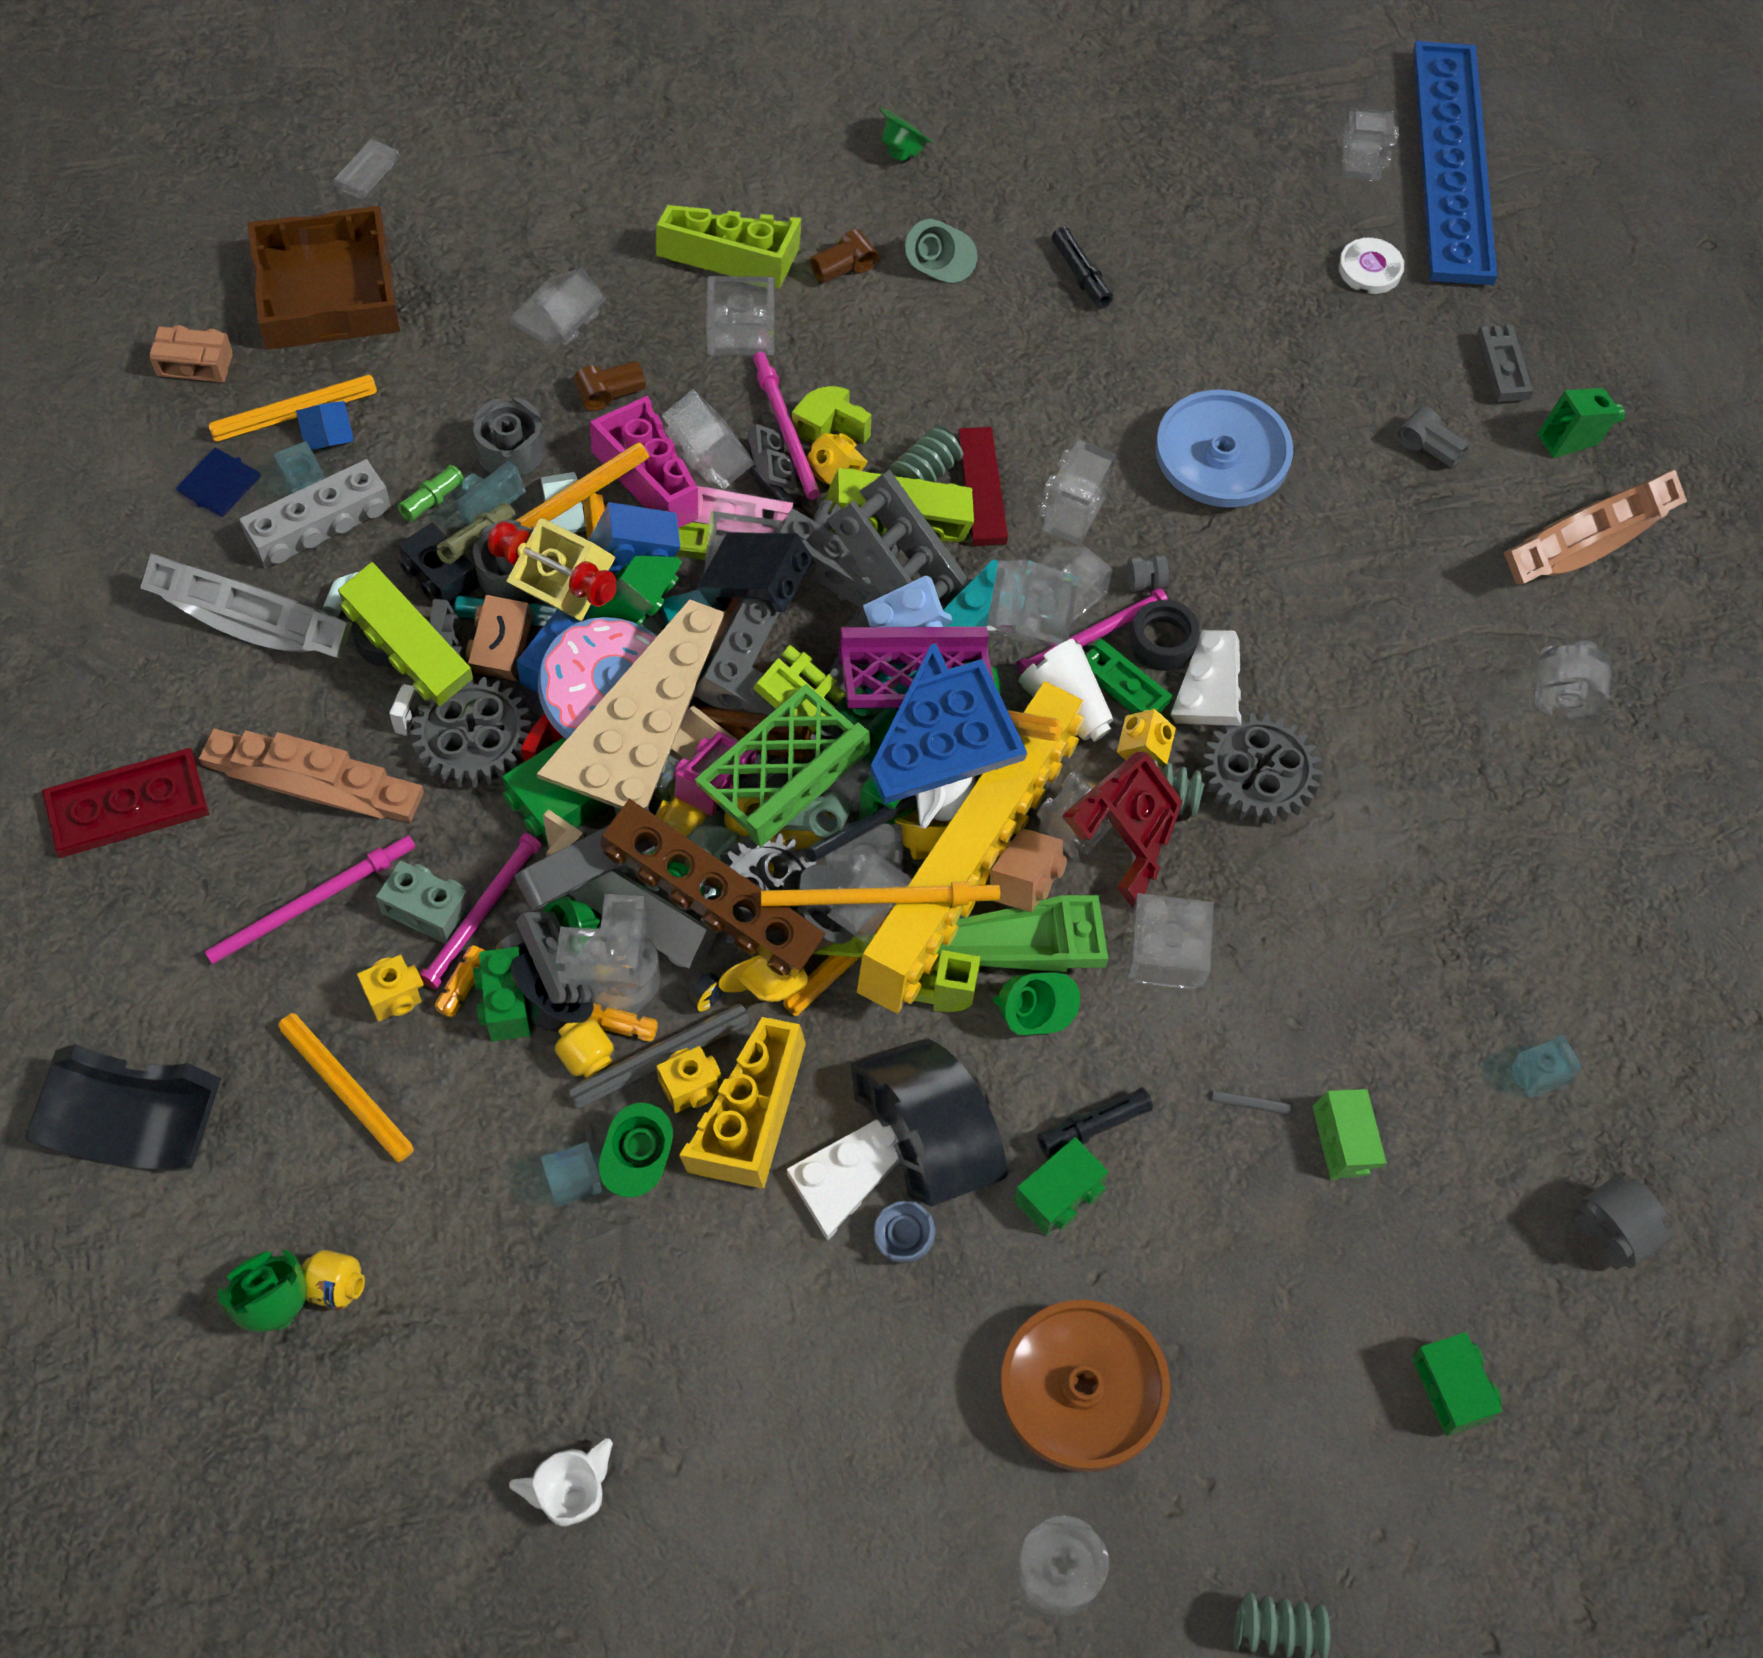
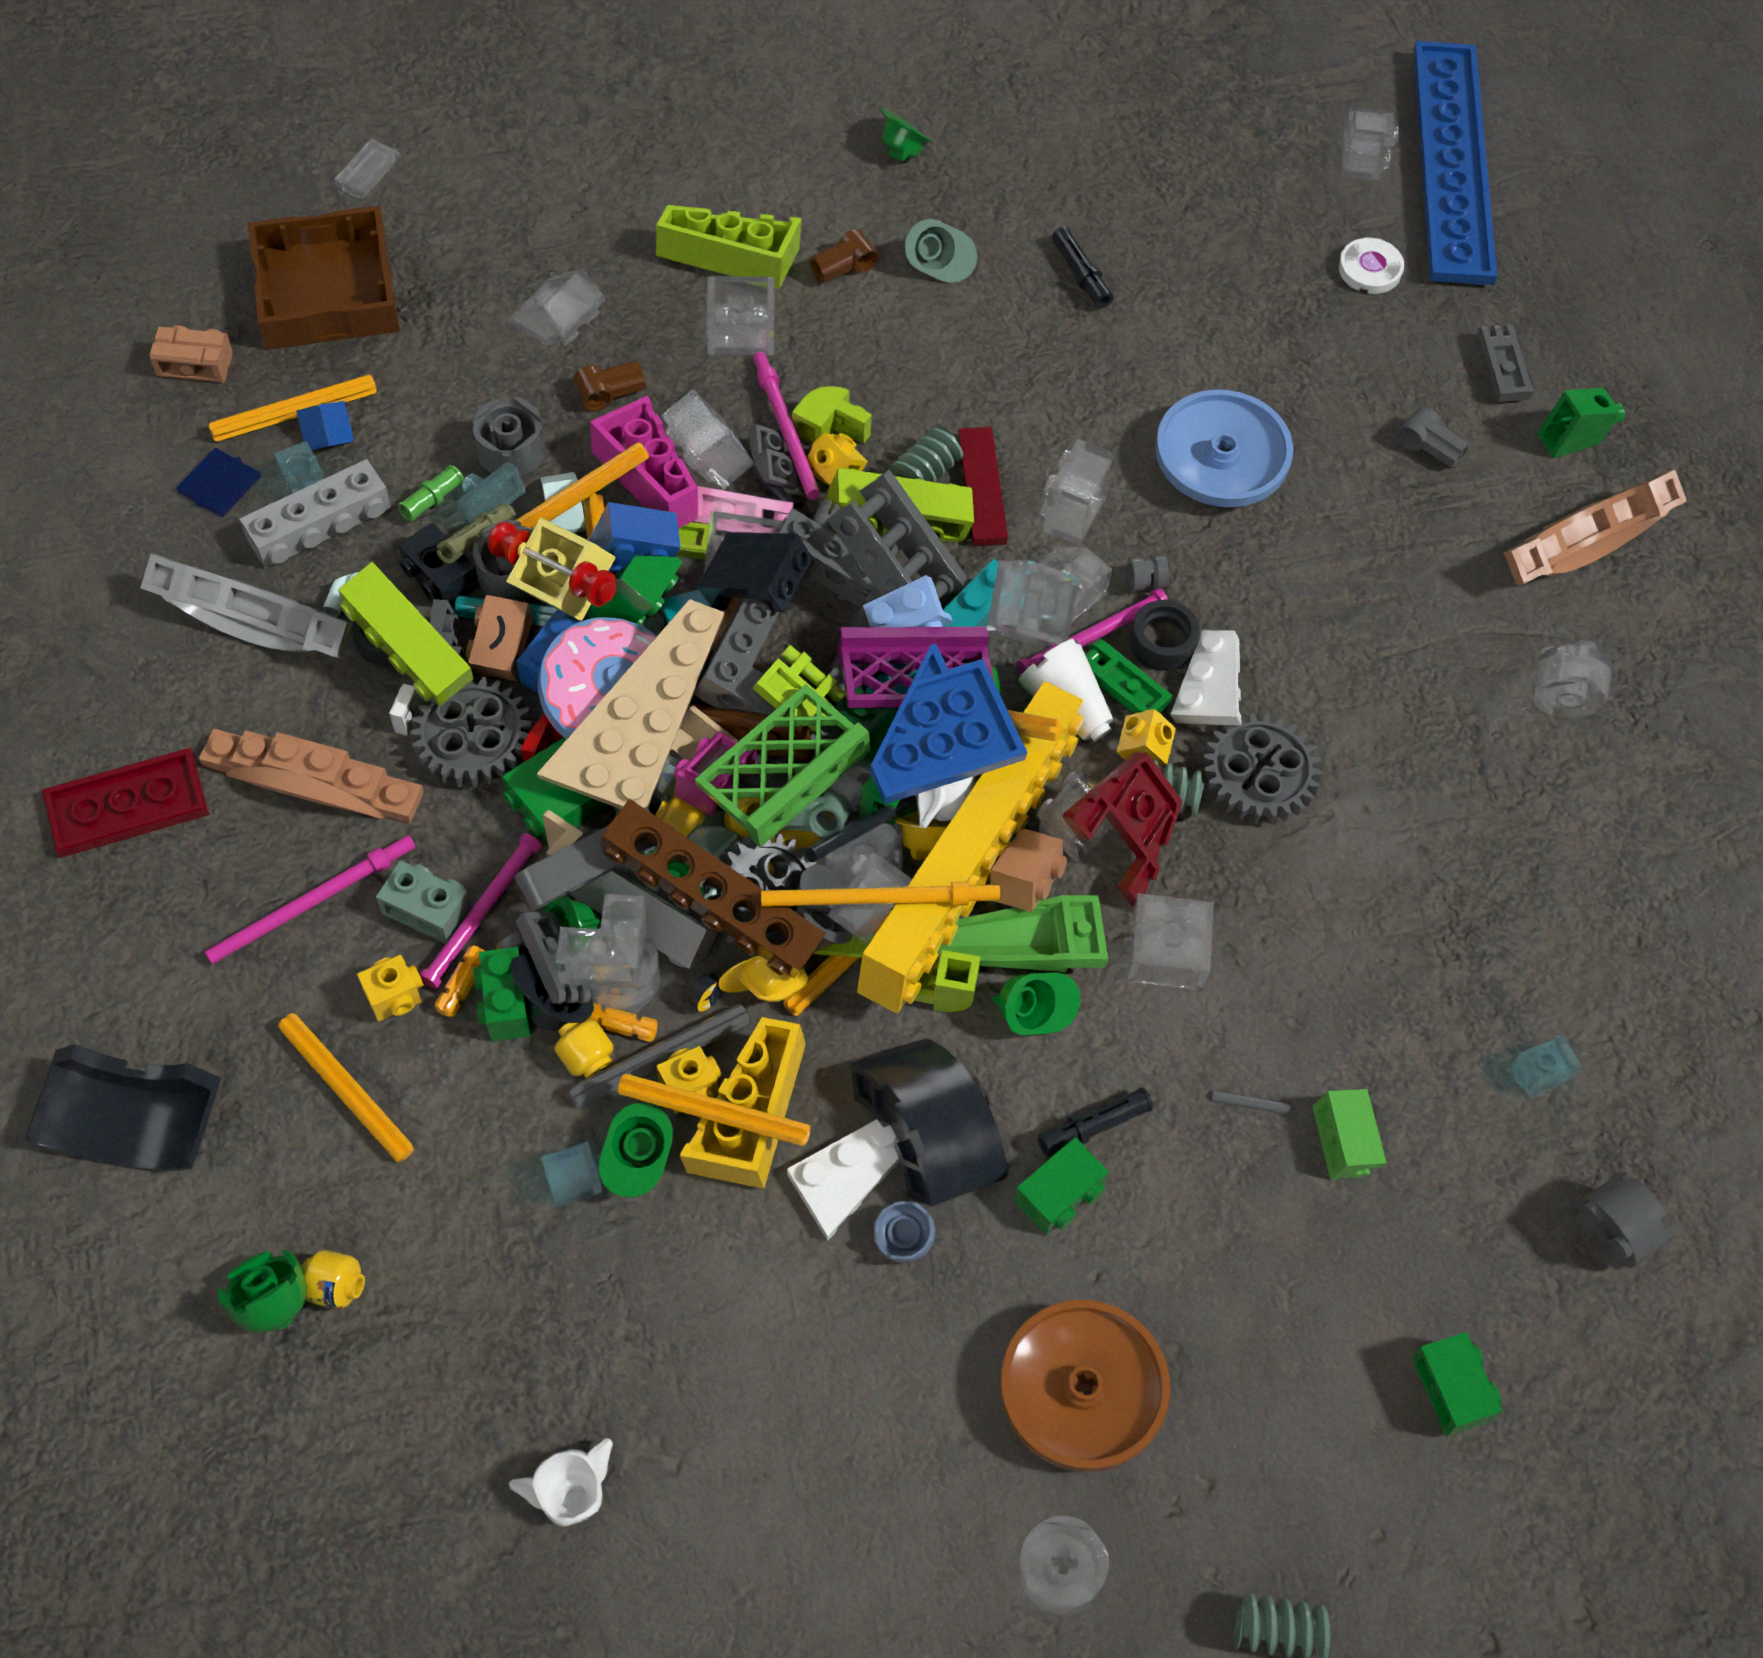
(714, 1109): none -> light orange axle

